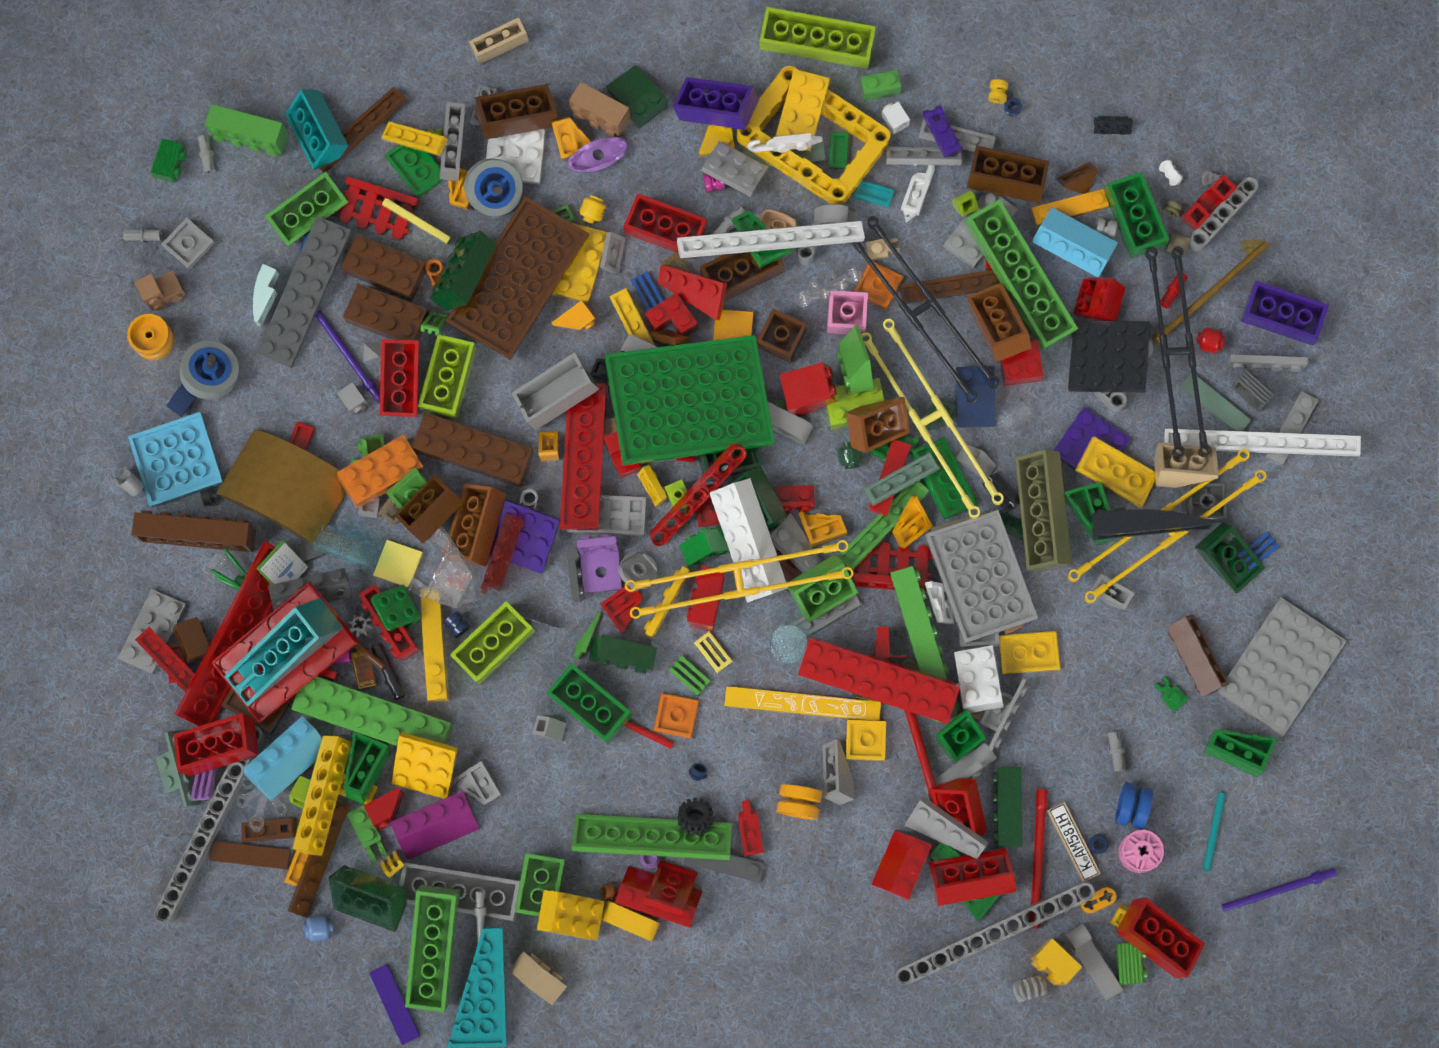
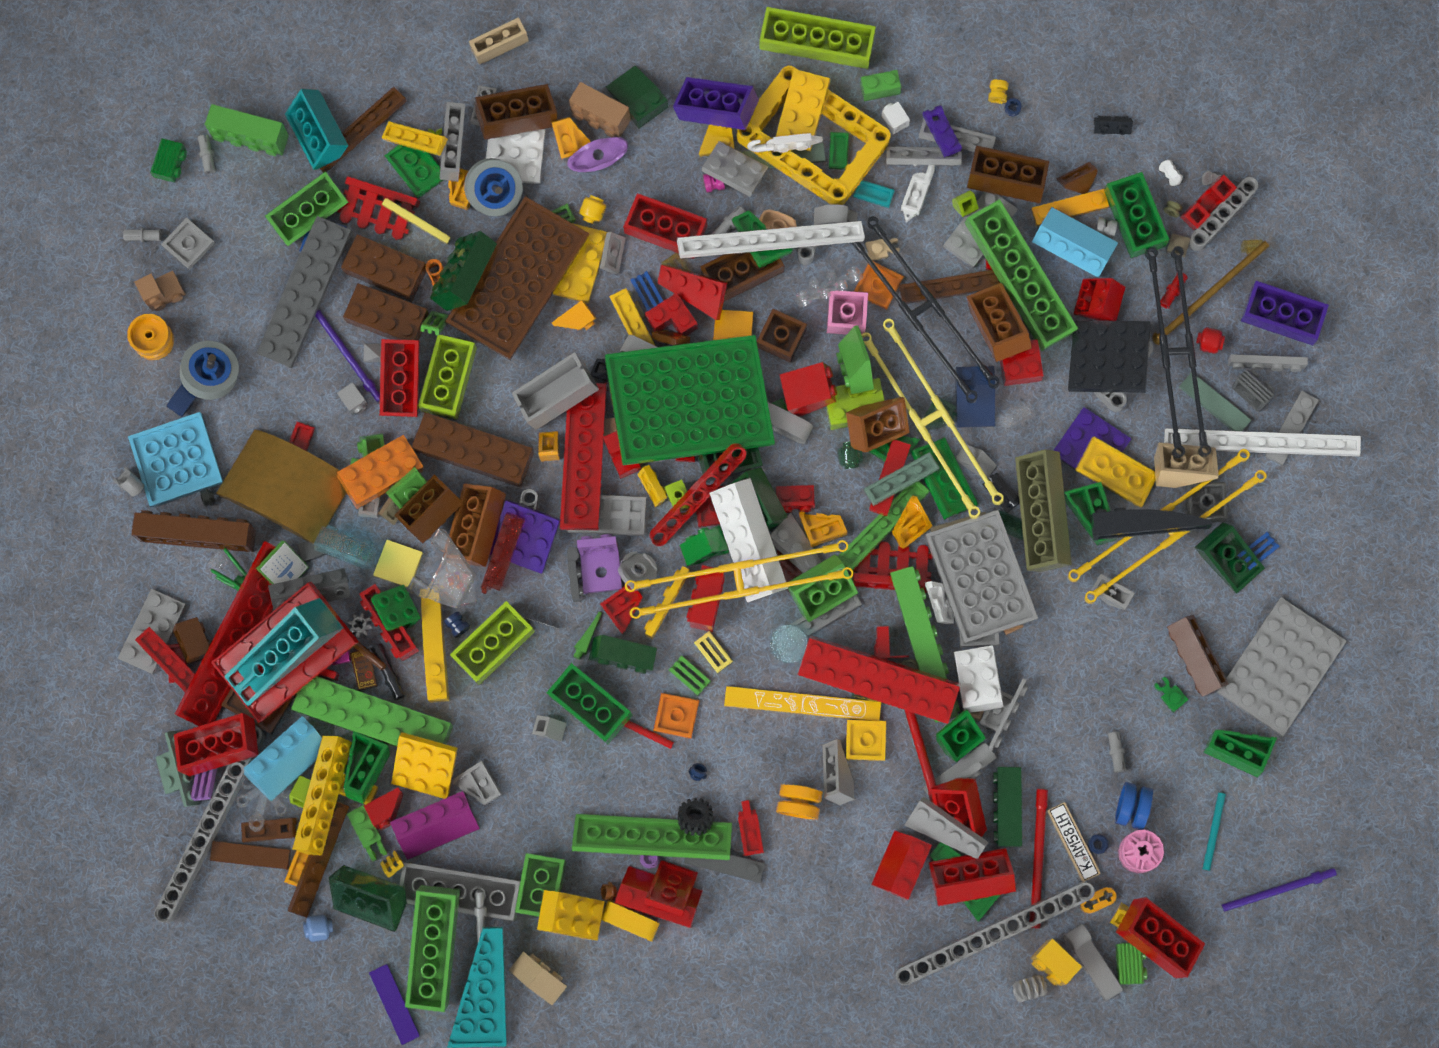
(264, 293): light aqua slope -> none
(1029, 652): yellow tile -> none

